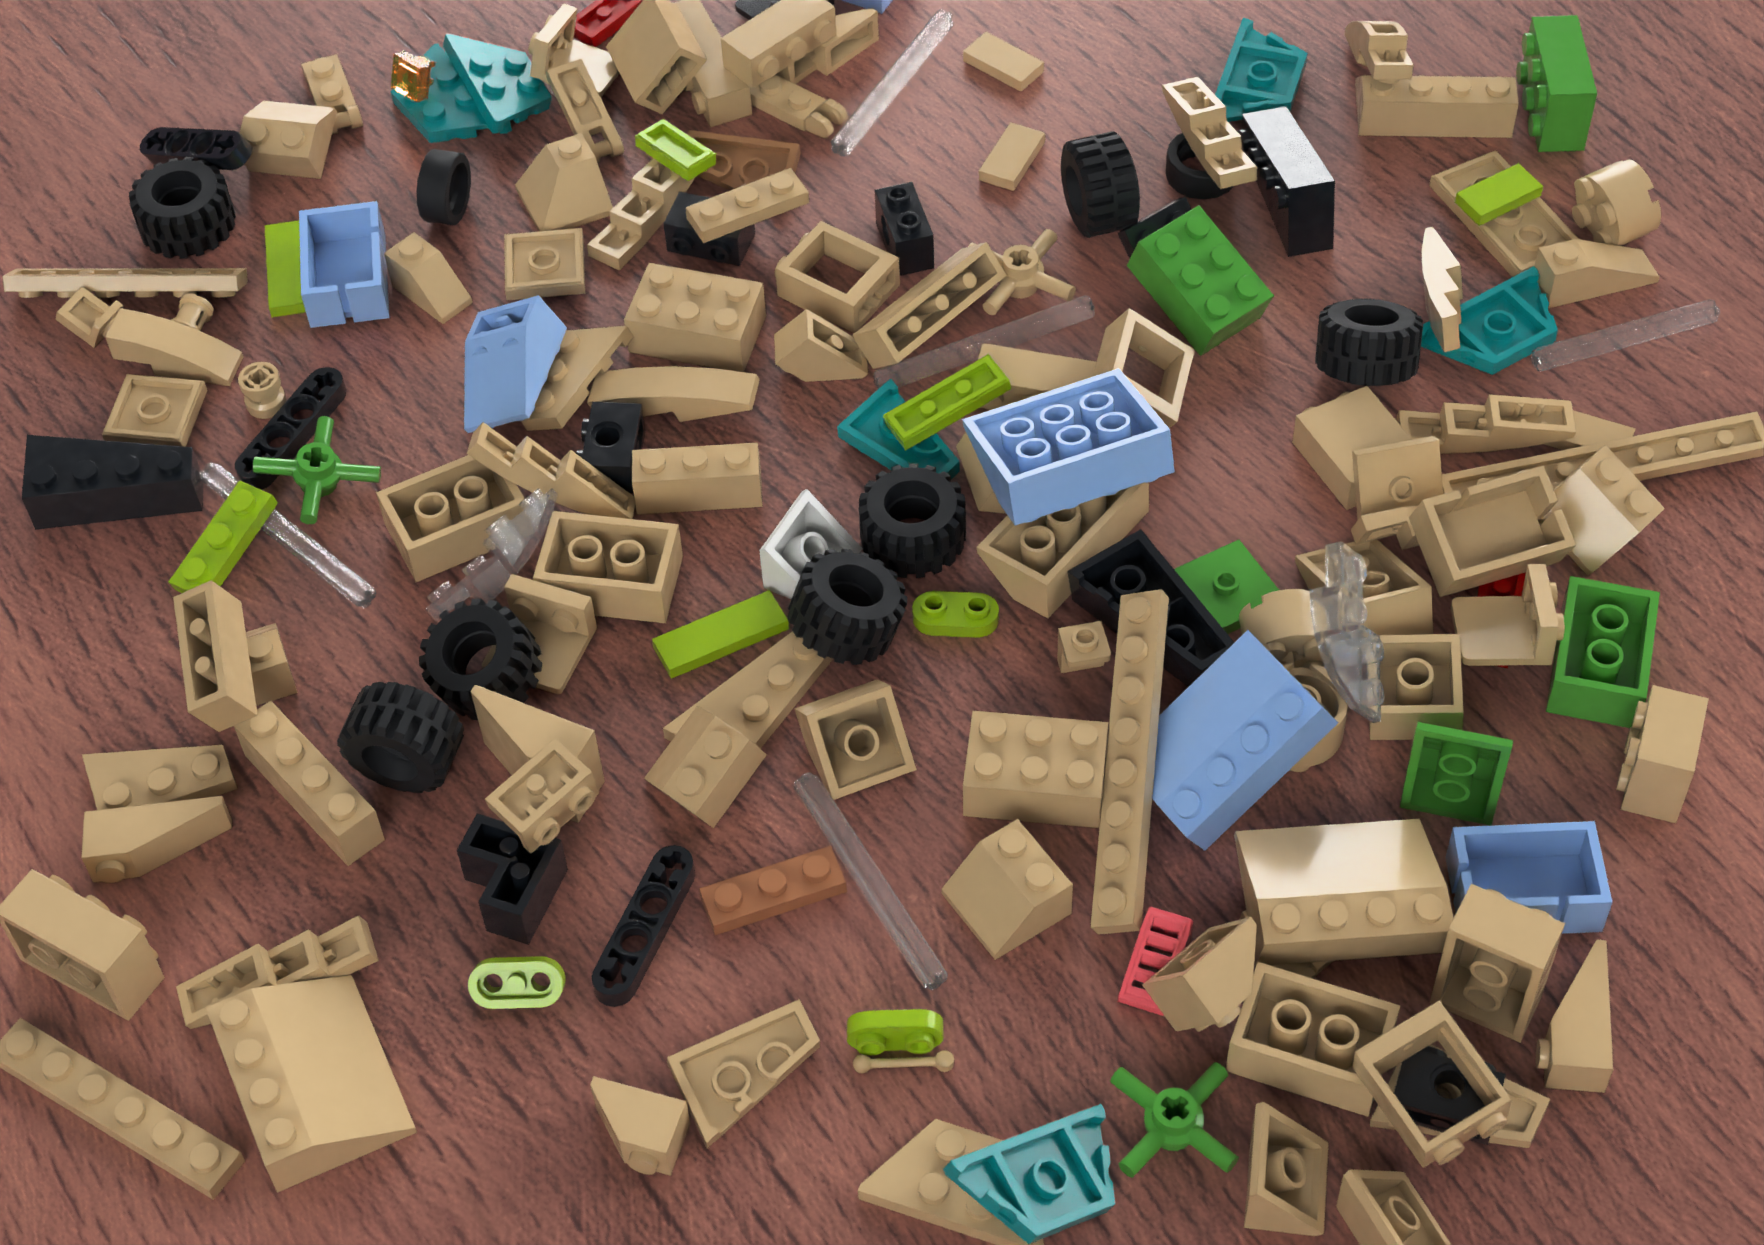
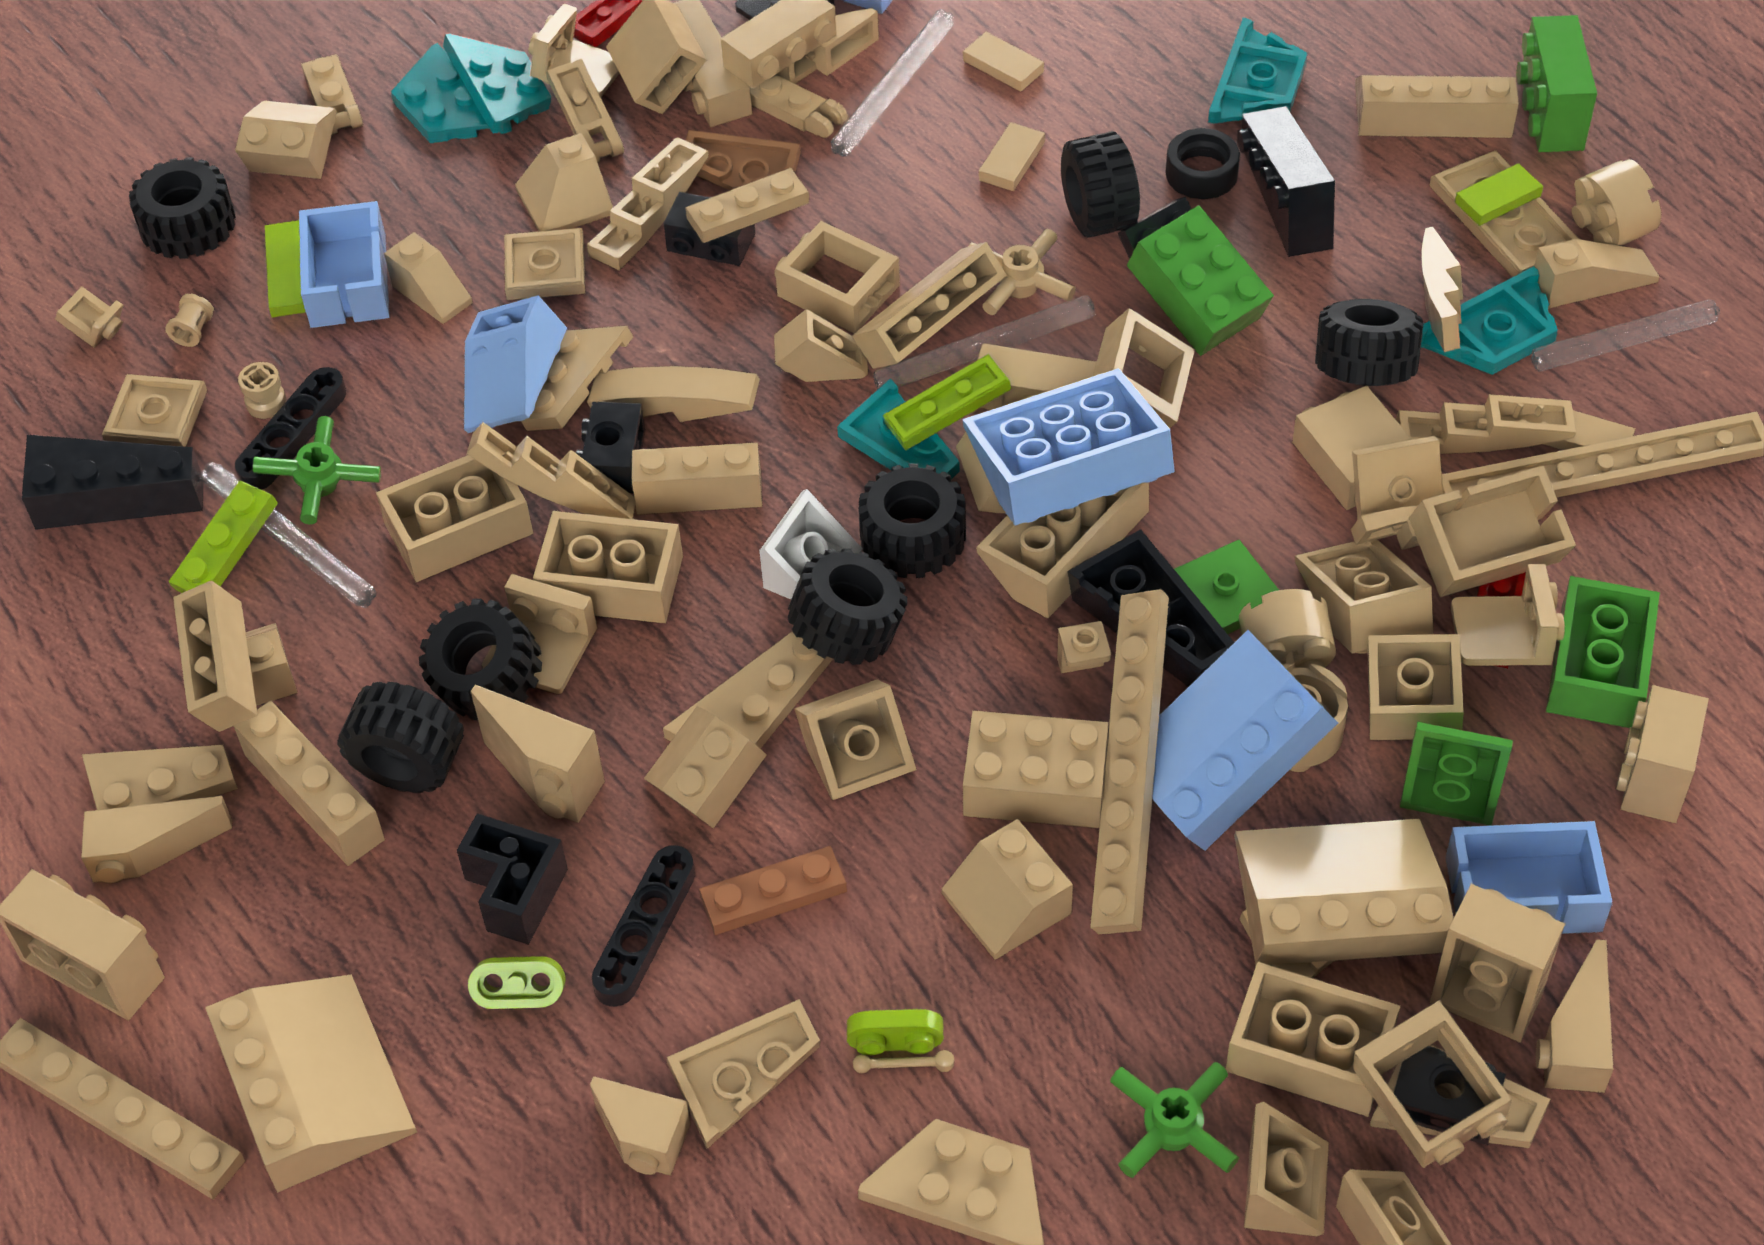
(110, 281): tan plate -> none
(172, 348): tan slope -> none
(219, 147): black beam -> none
(295, 960): tan slope -> none
(412, 75): clear orange tile -> none
(443, 187): black tyre -> none
(510, 546): clear slope -> none
(544, 795): tan bracket -> none
(675, 149): lime tile -> none
(696, 317): tan brick -> none
(720, 634): lime tile -> none
(871, 882): clear axle -> none
(904, 227): black brick -> none
(955, 614): lime plate -> none
(1043, 1176): teal wing -> none
(1161, 931): coral slope -> none
(1207, 977): tan slope -> none
(1208, 132): tan slope -> none
(1346, 645): clear slope -> none
(1381, 49): tan slope -> none
(1603, 508): tan slope -> none

